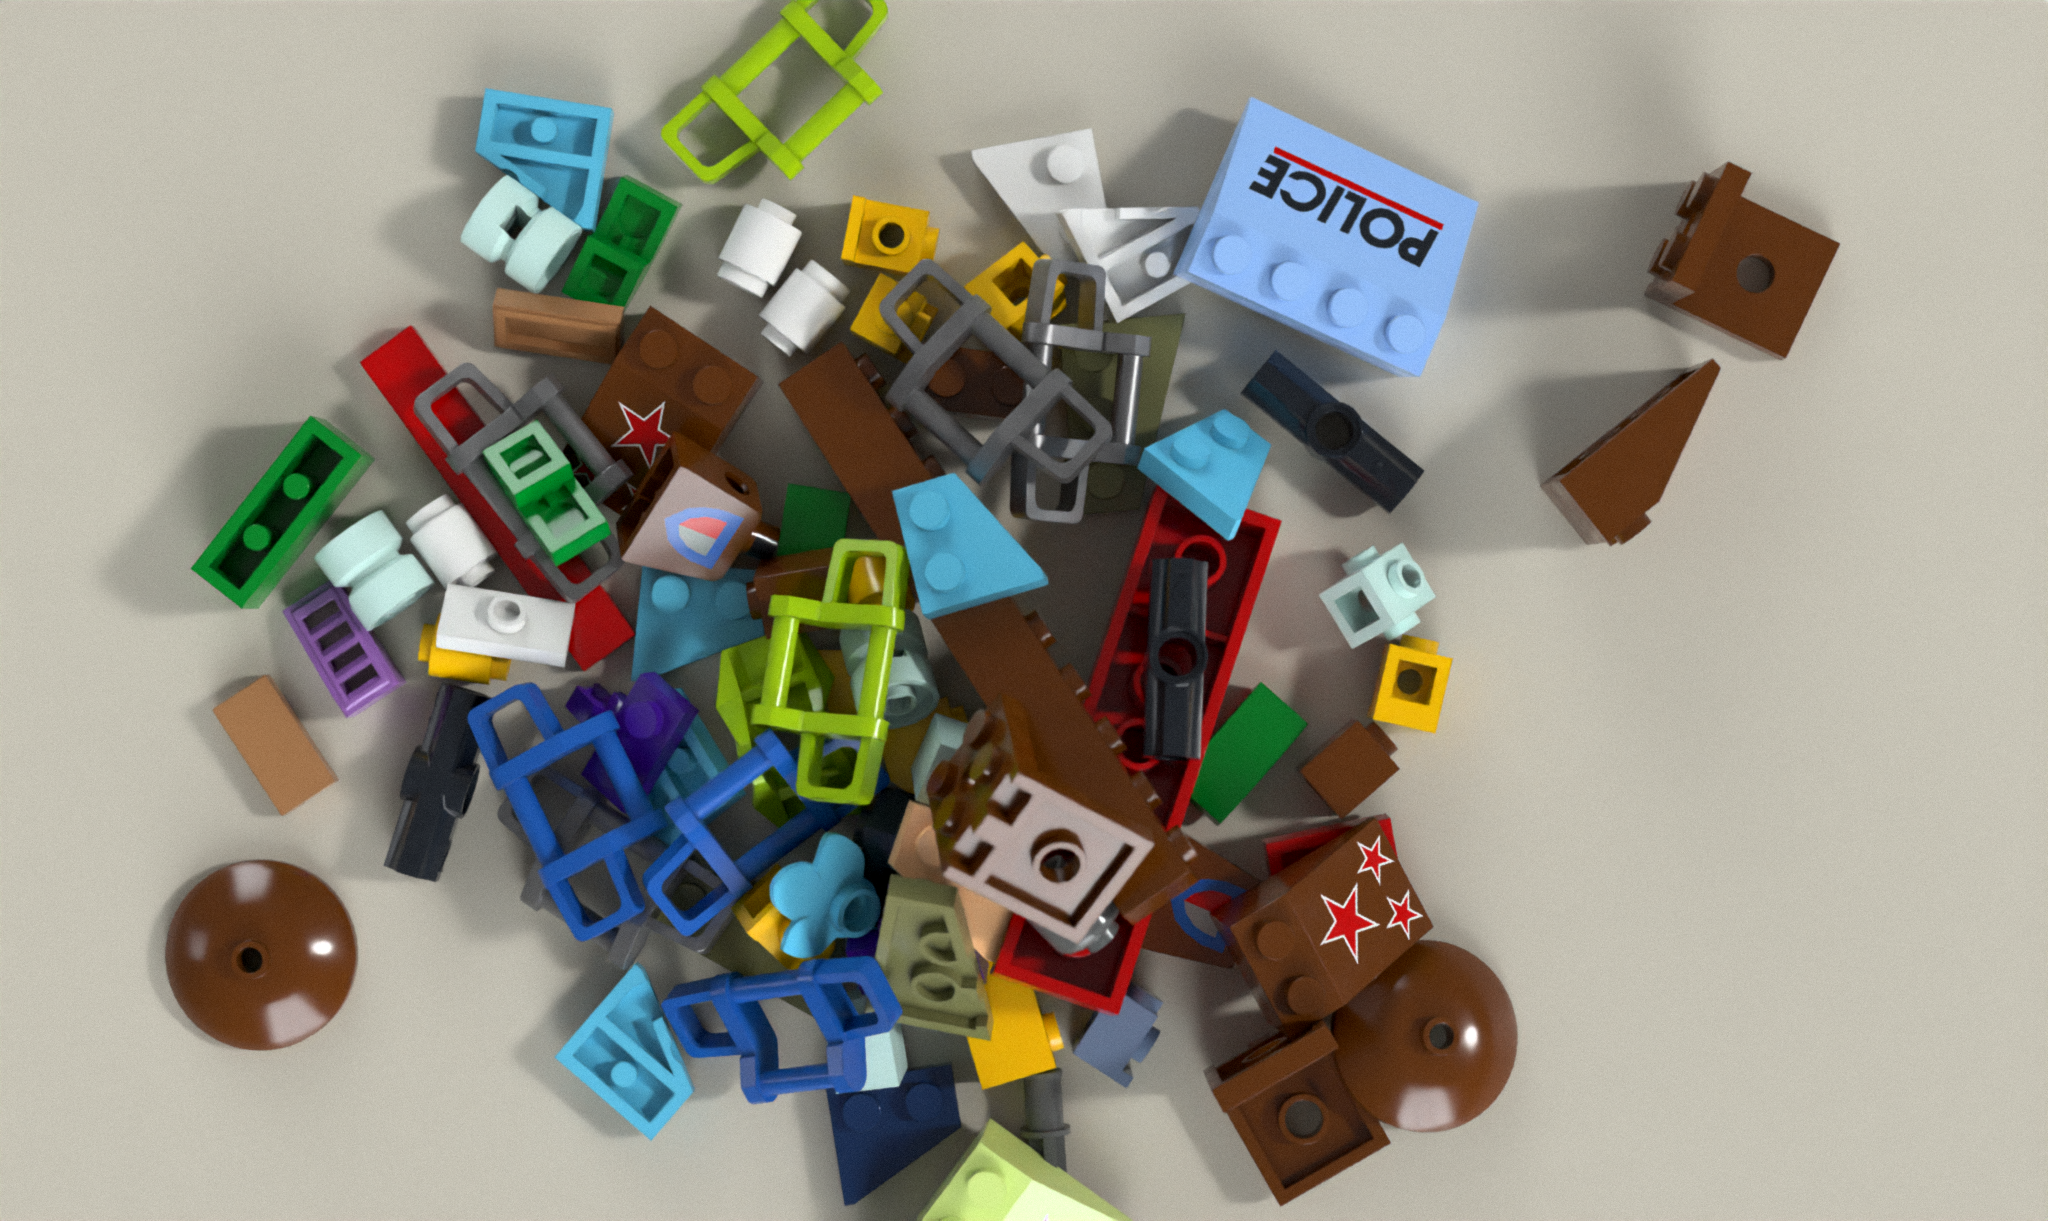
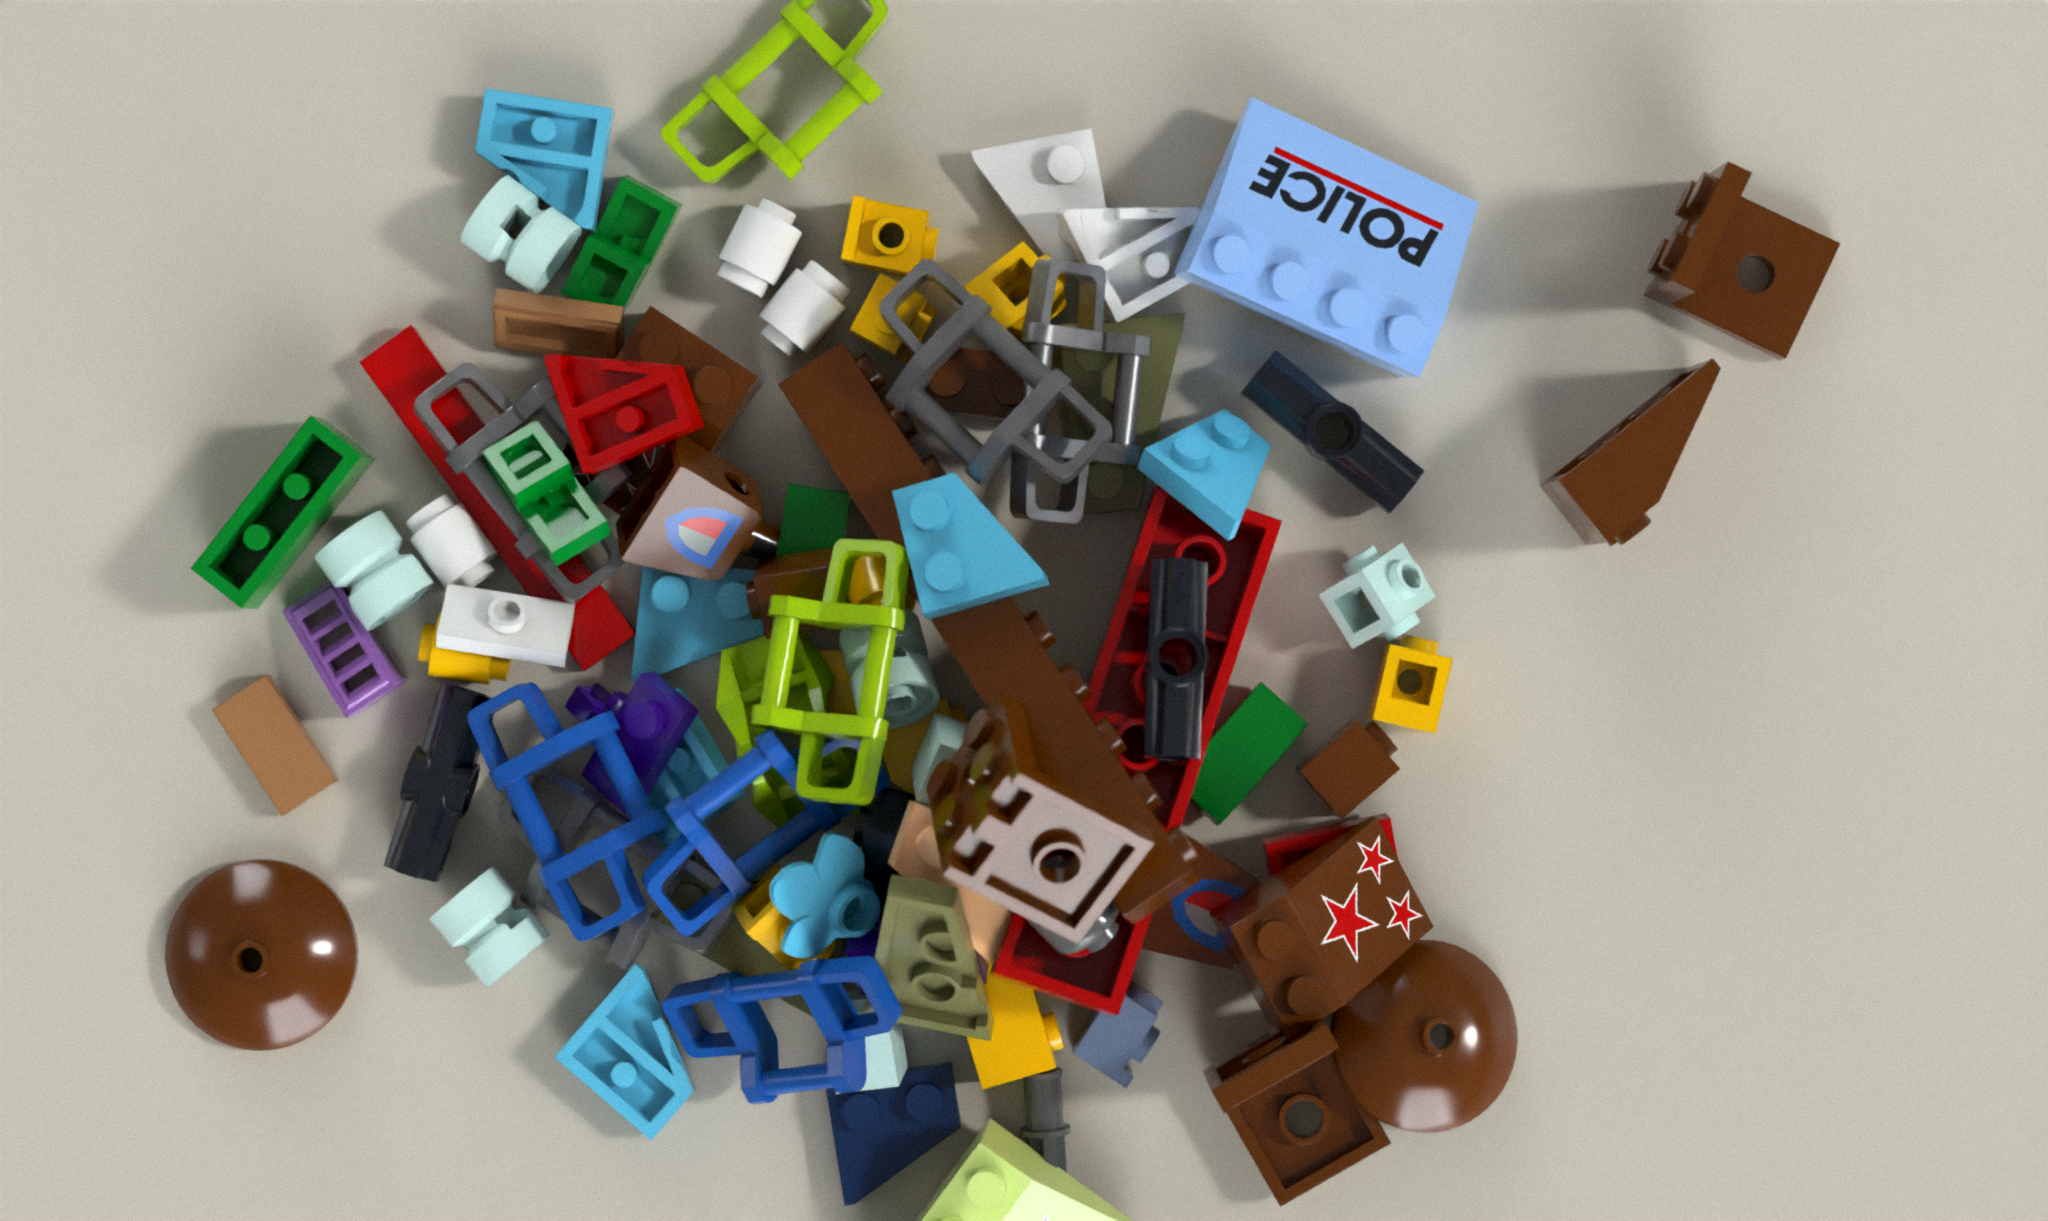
(489, 927): none -> light aqua wheel
(620, 406): none -> red wing

